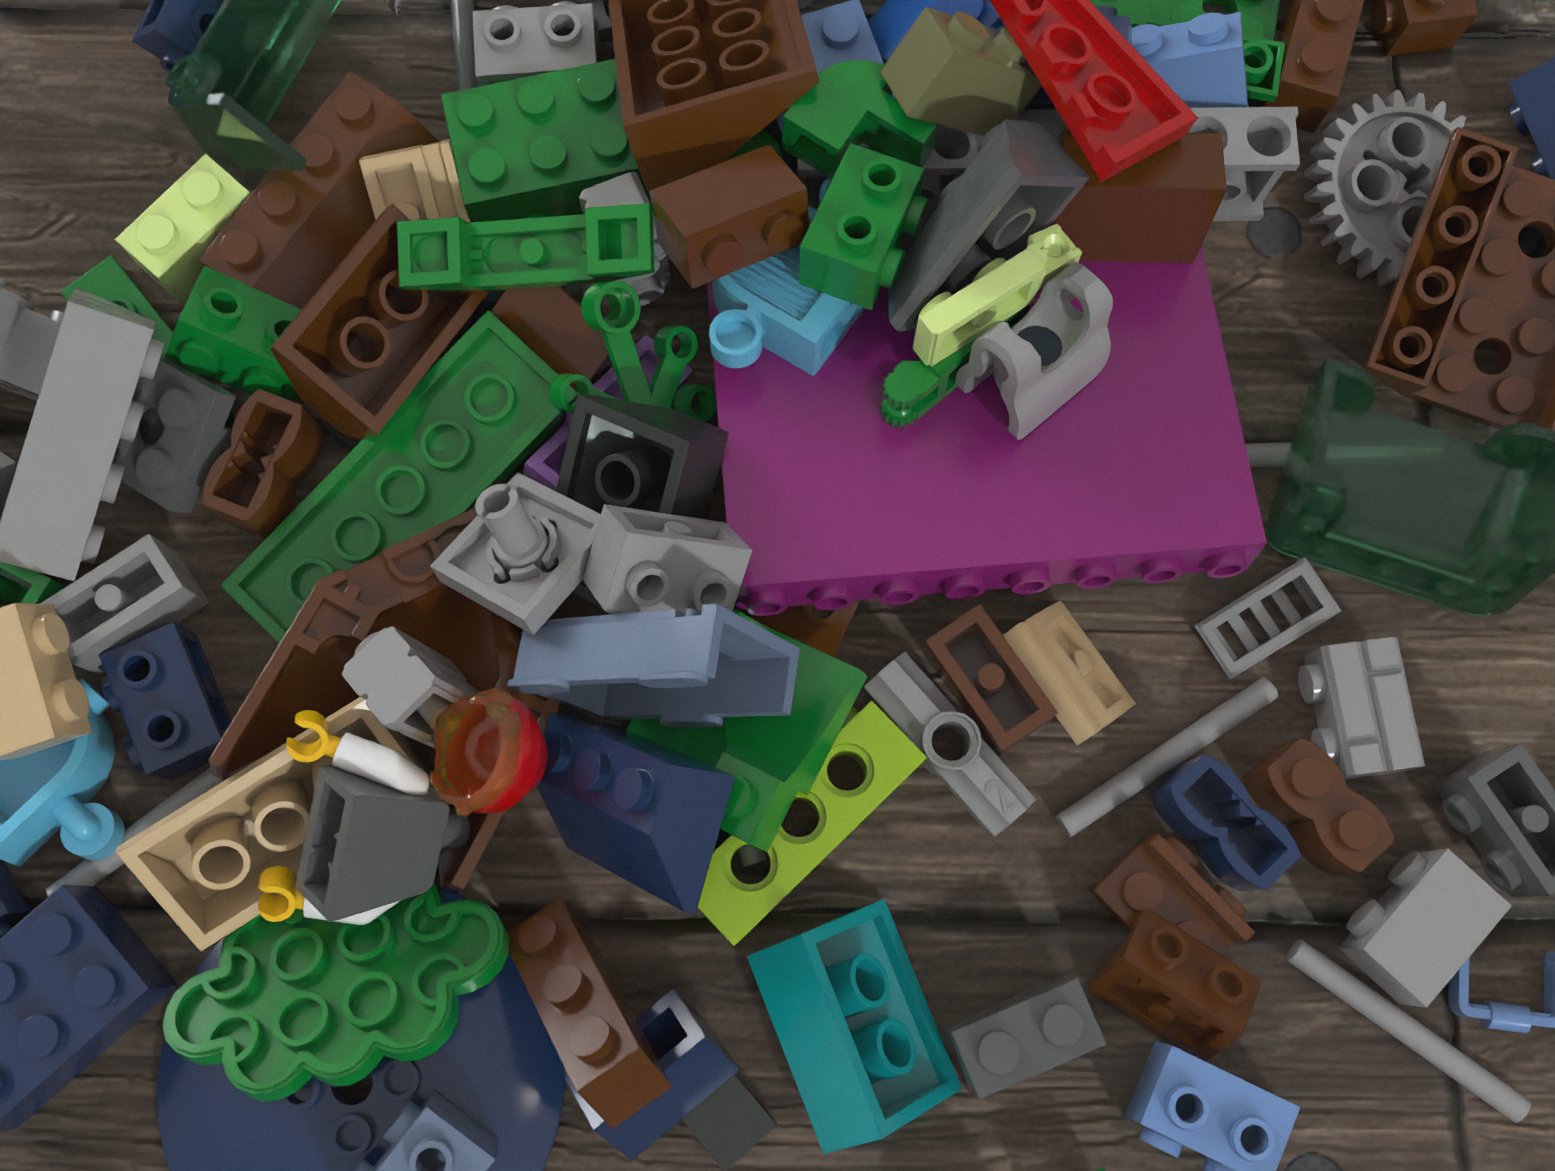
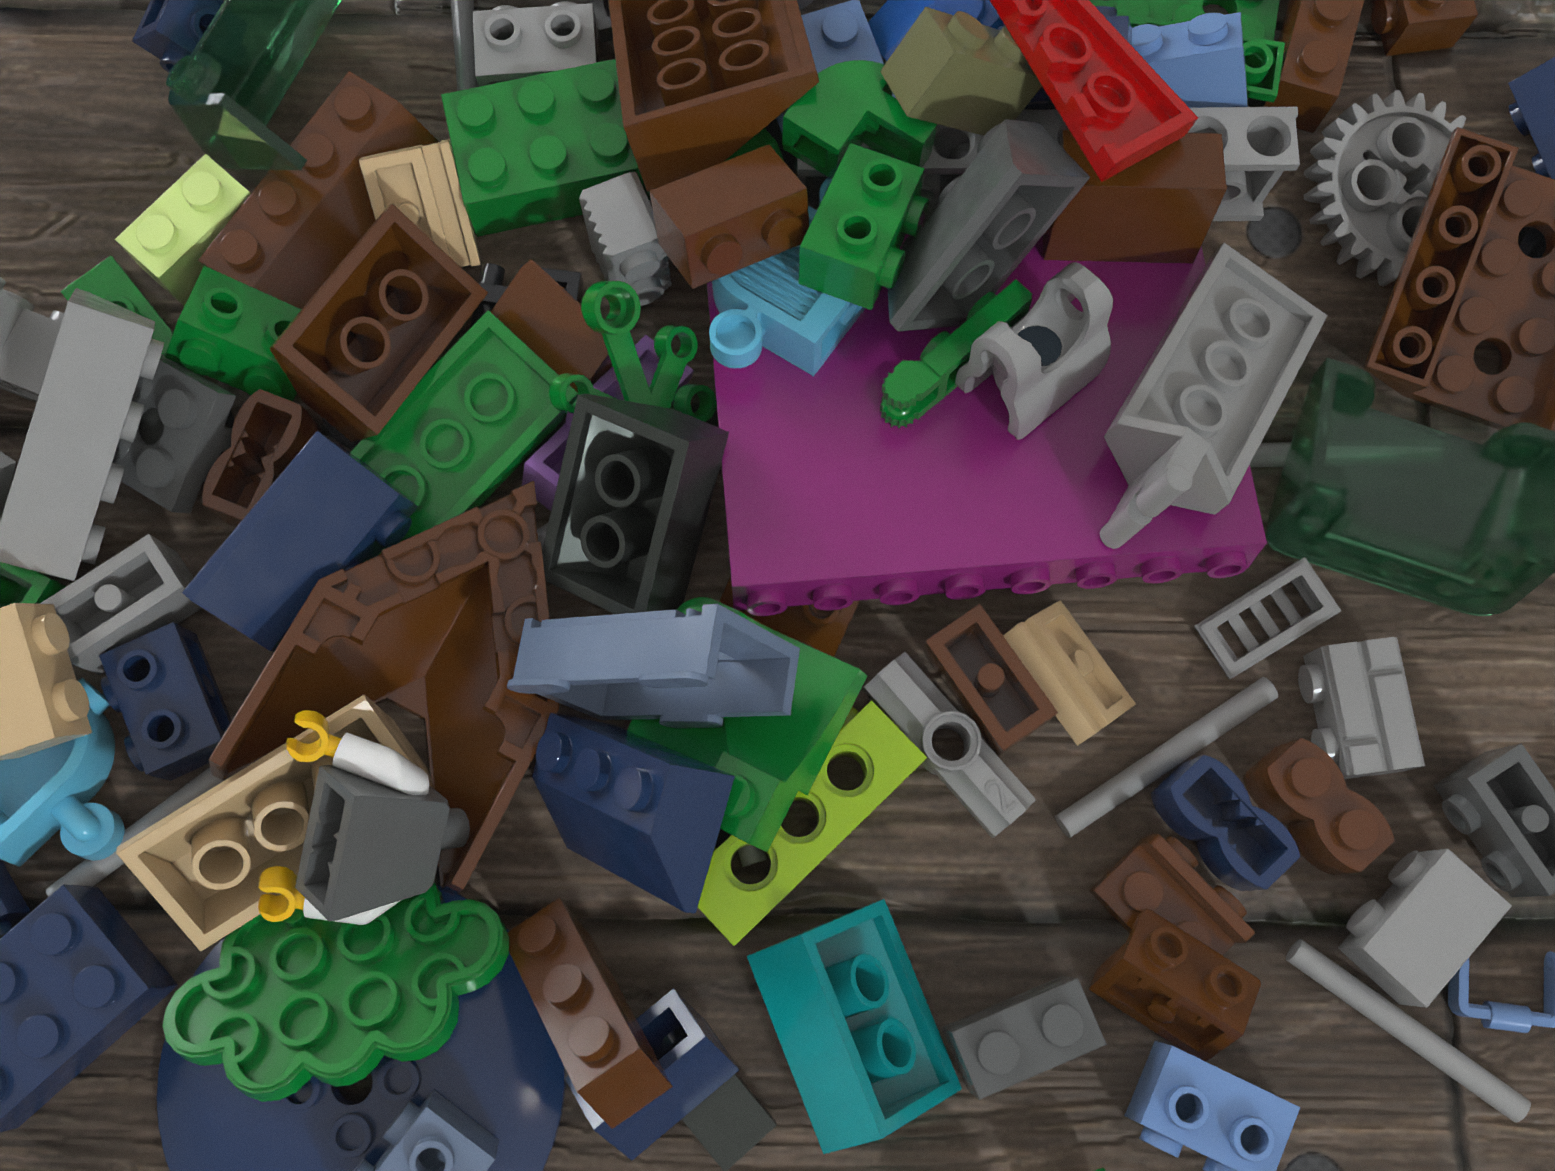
(311, 522): none -> dark blue slope
(405, 682): light grey brick -> none
(487, 753): clear yellow hair -> none
(519, 540): light grey plate -> none
(527, 252): green slope -> none
(663, 562): light grey brick -> none
(993, 296): yellowish green hinge -> none
(1208, 393): none -> light grey hinge

